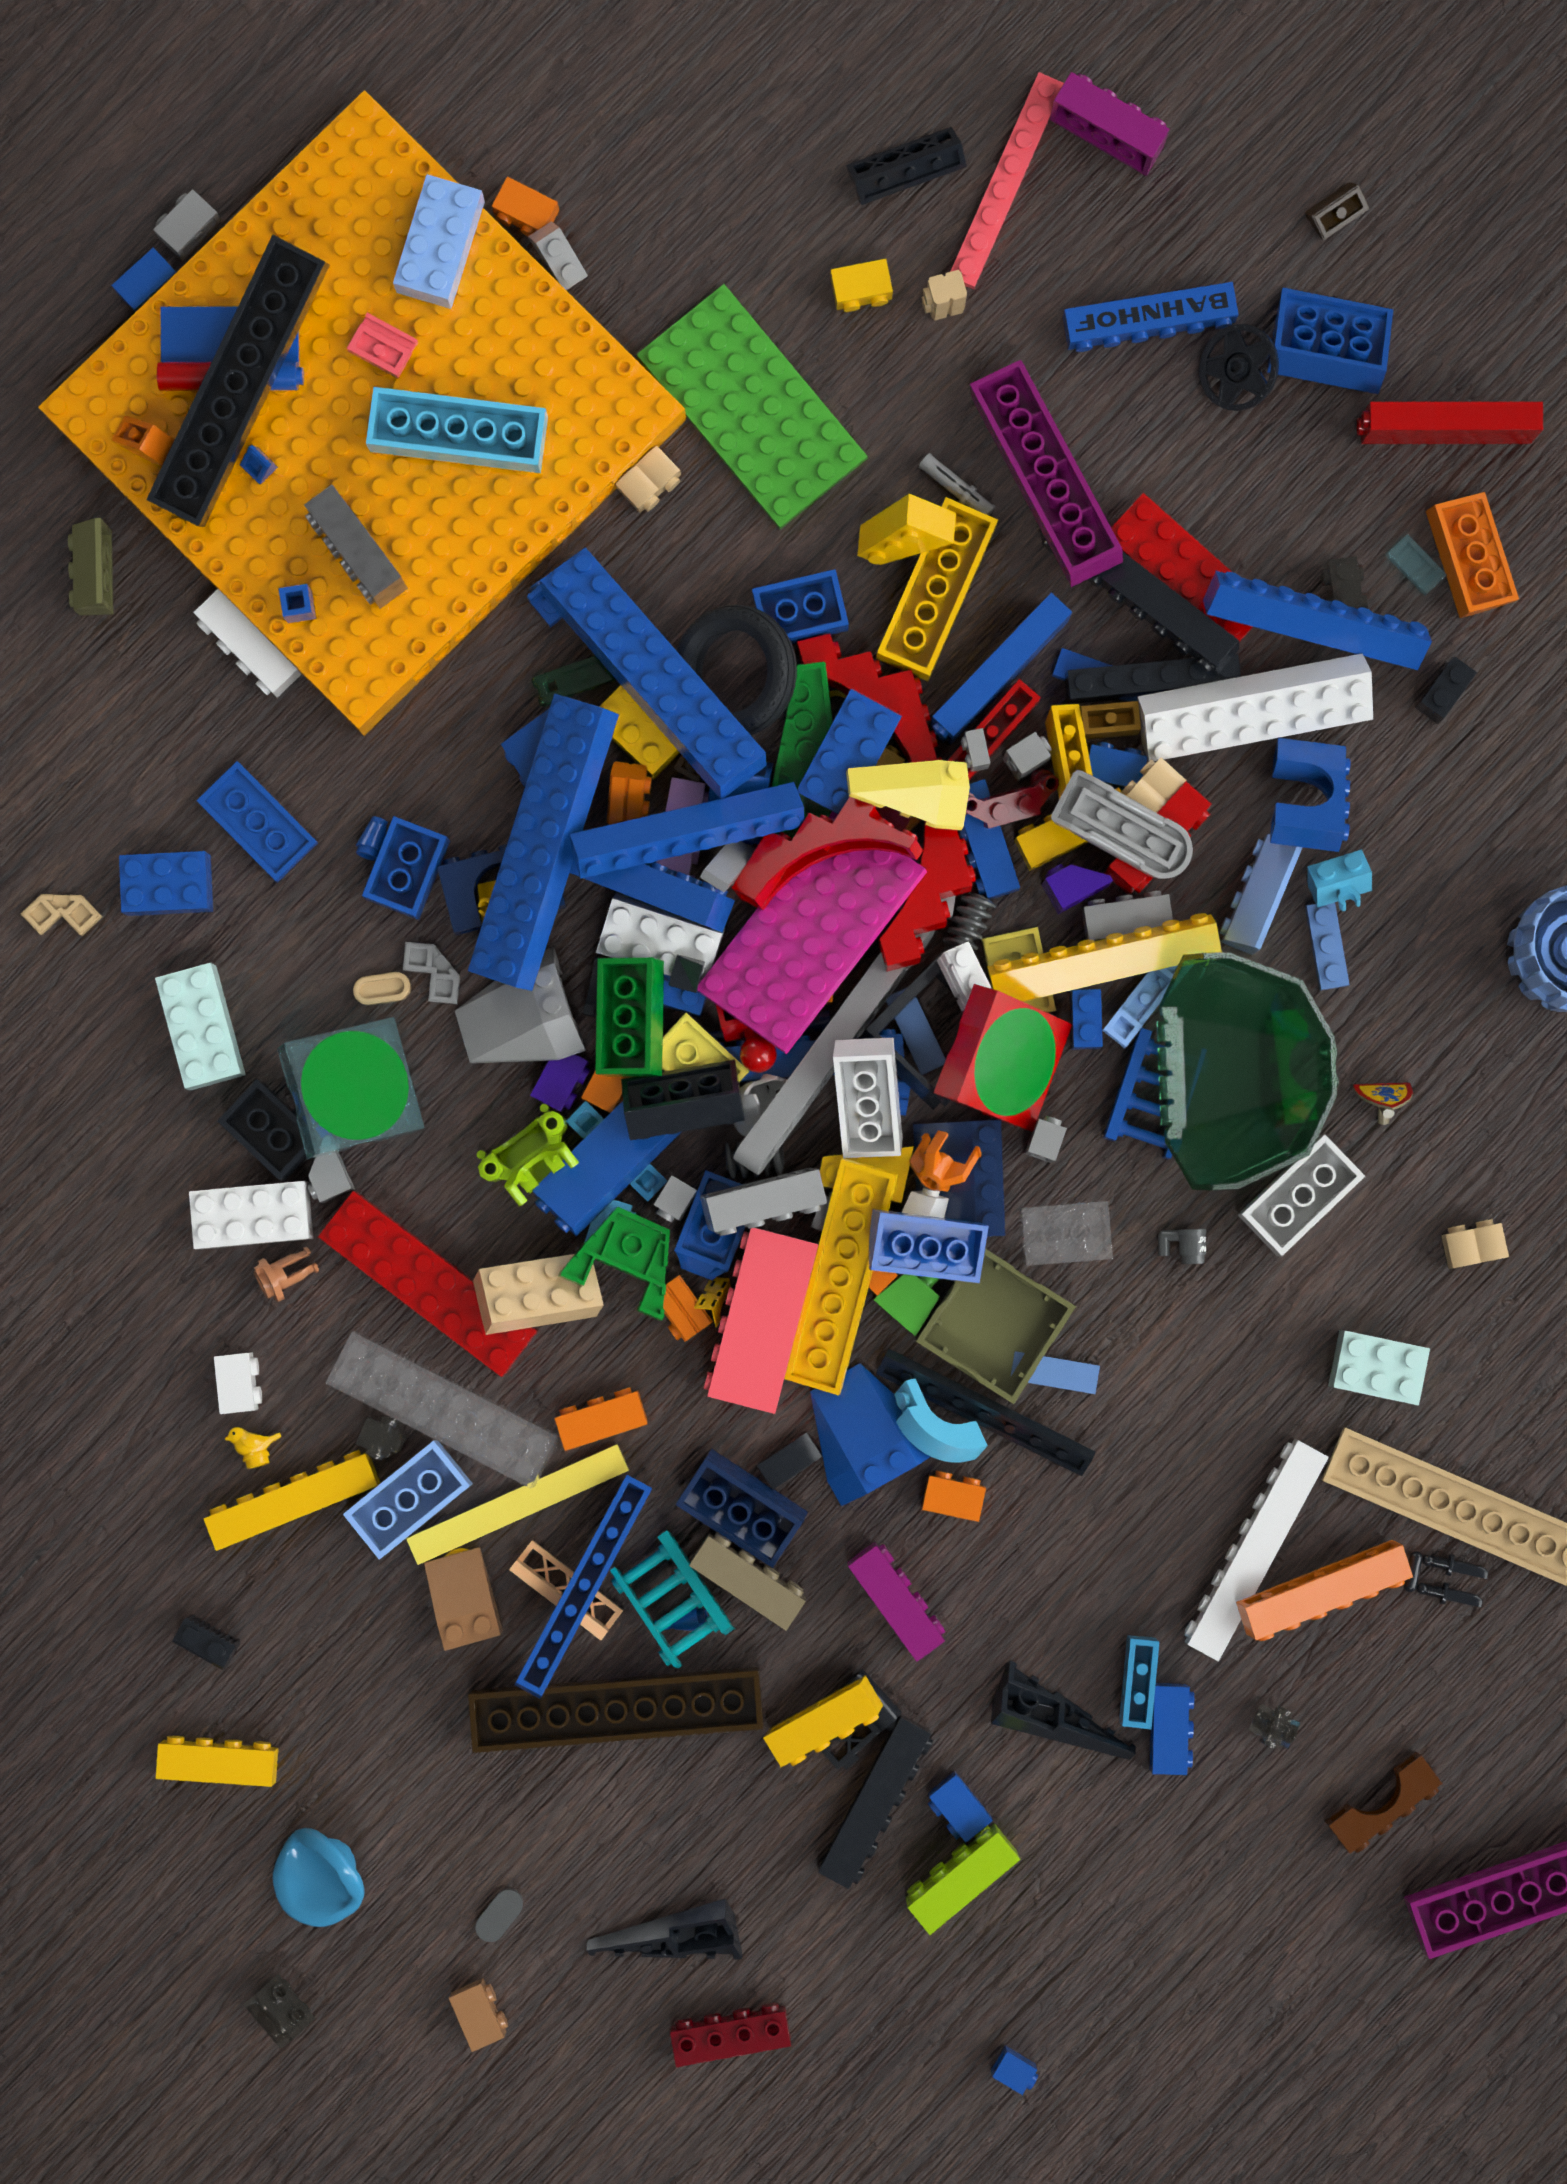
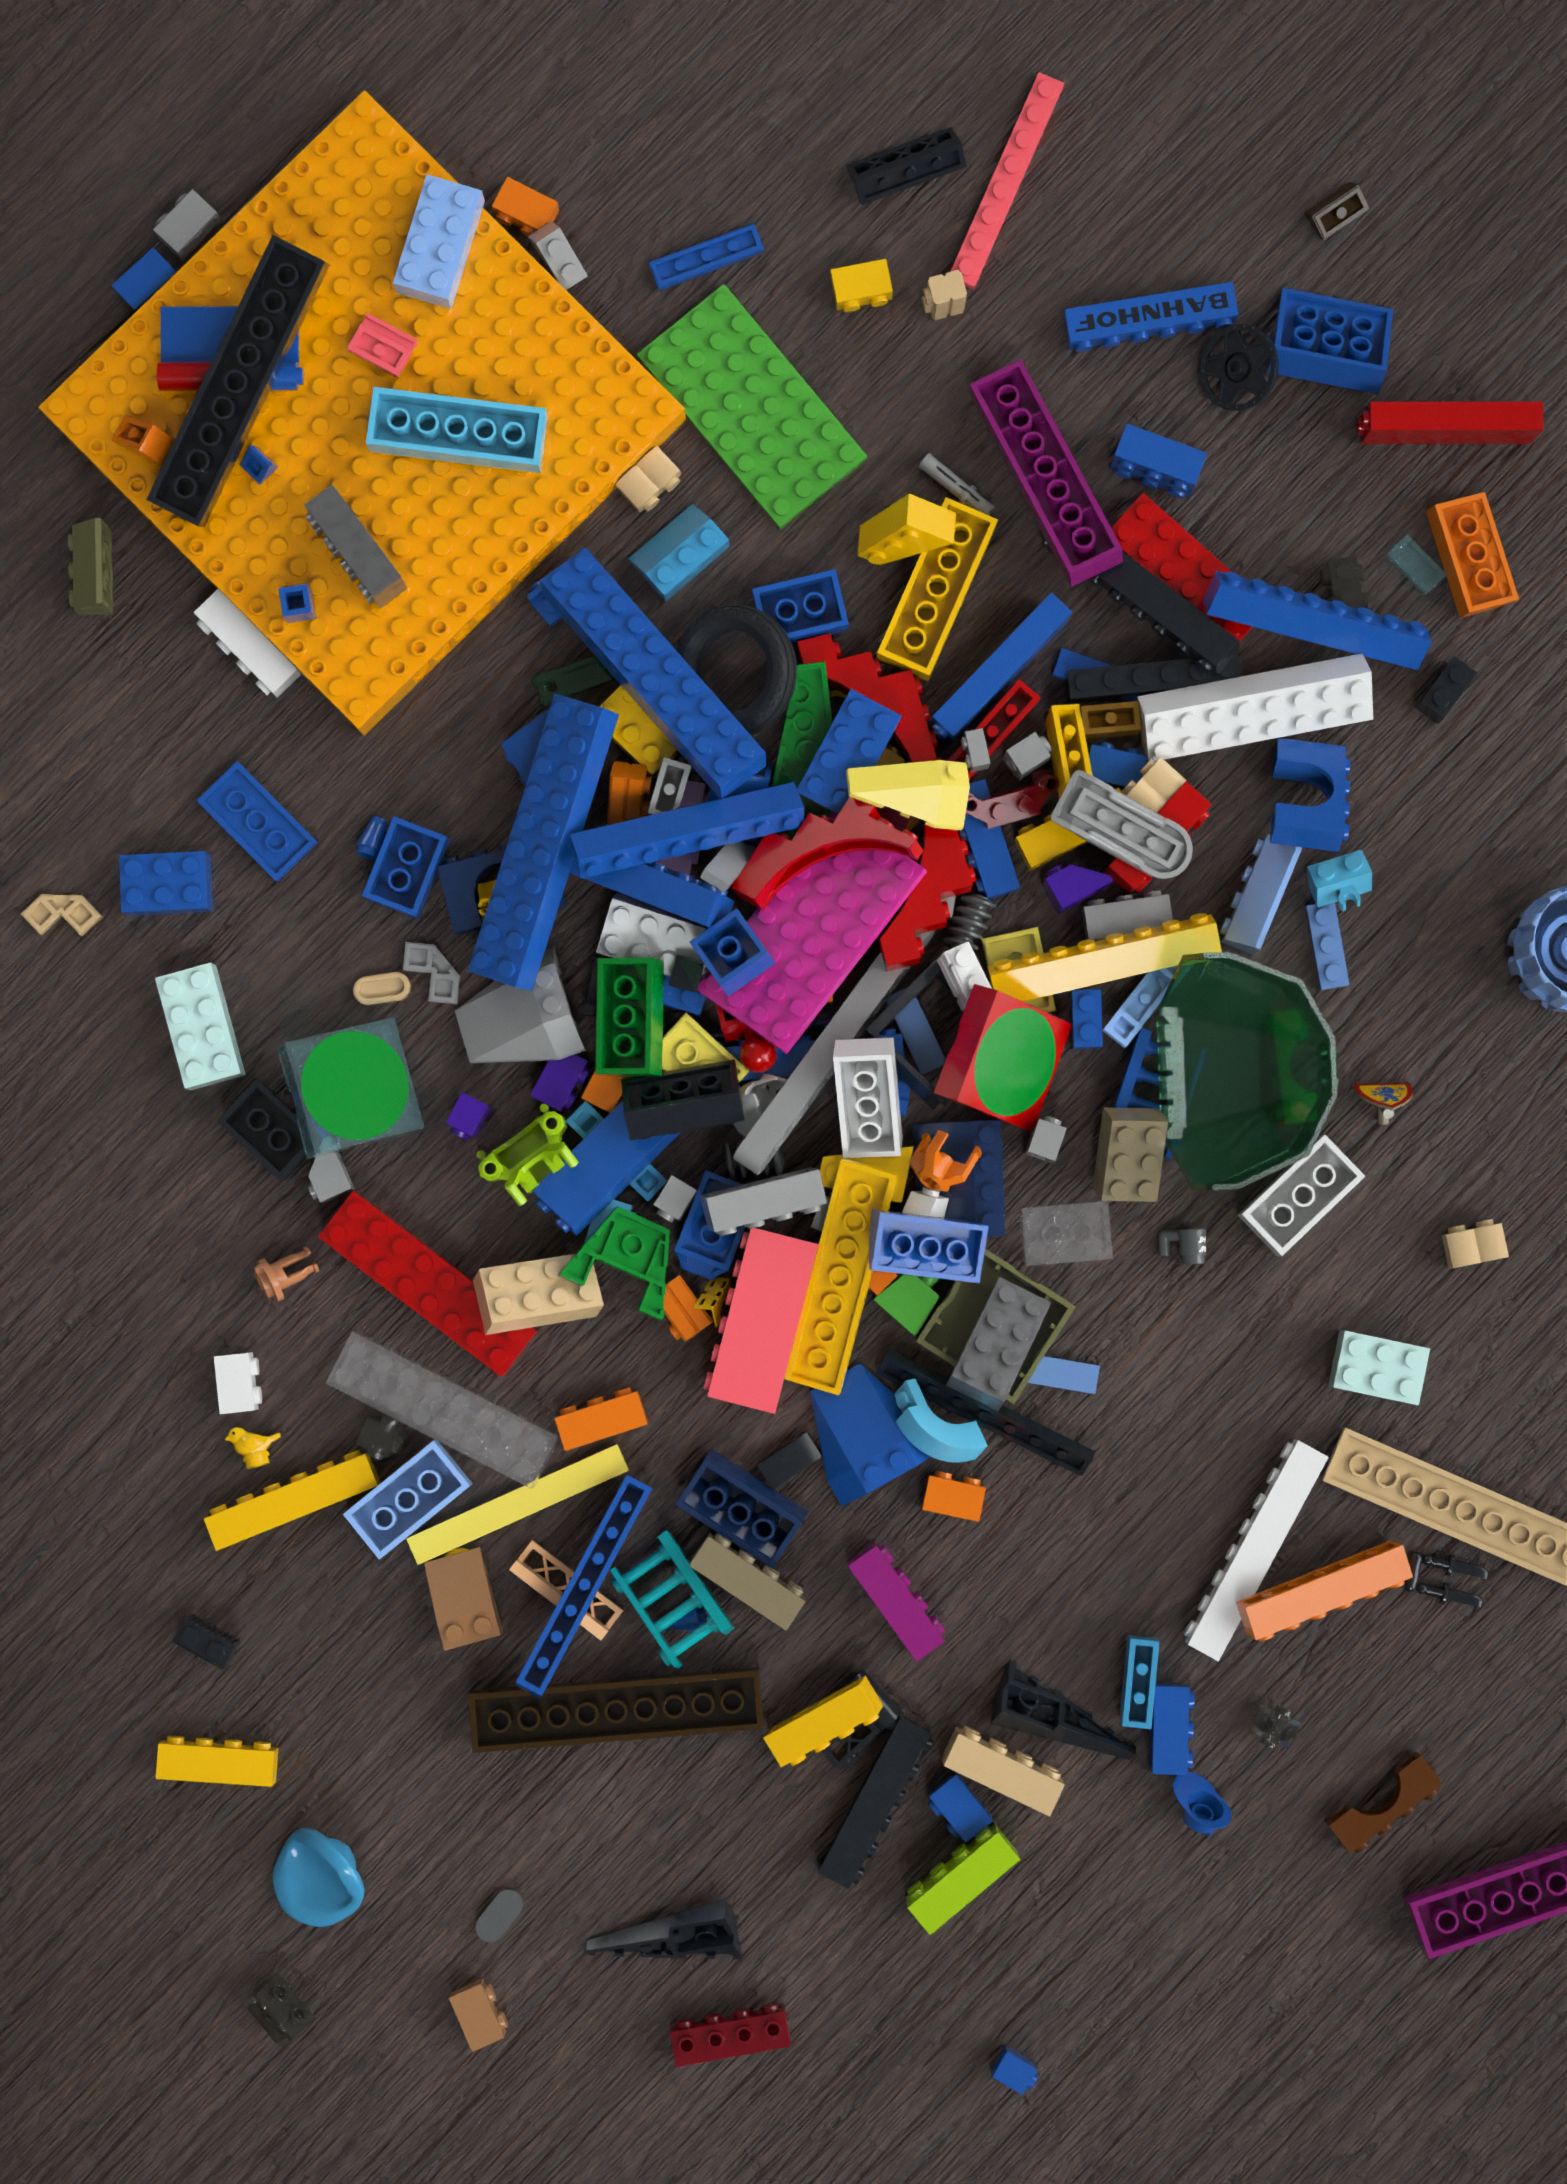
(251, 1215): white brick -> none
(468, 1117): none -> dark purple brick
(669, 786): none -> light grey brick
(680, 552): none -> dark azure slope
(706, 257): none -> blue tile
(732, 952): none -> blue brick
(998, 1344): none -> flat silver brick
(1003, 1771): none -> tan brick
(1109, 123): magenta brick -> none
(1130, 1154): none -> dark tan brick
(1157, 461): none -> blue brick
(1201, 1804): none -> blue piece

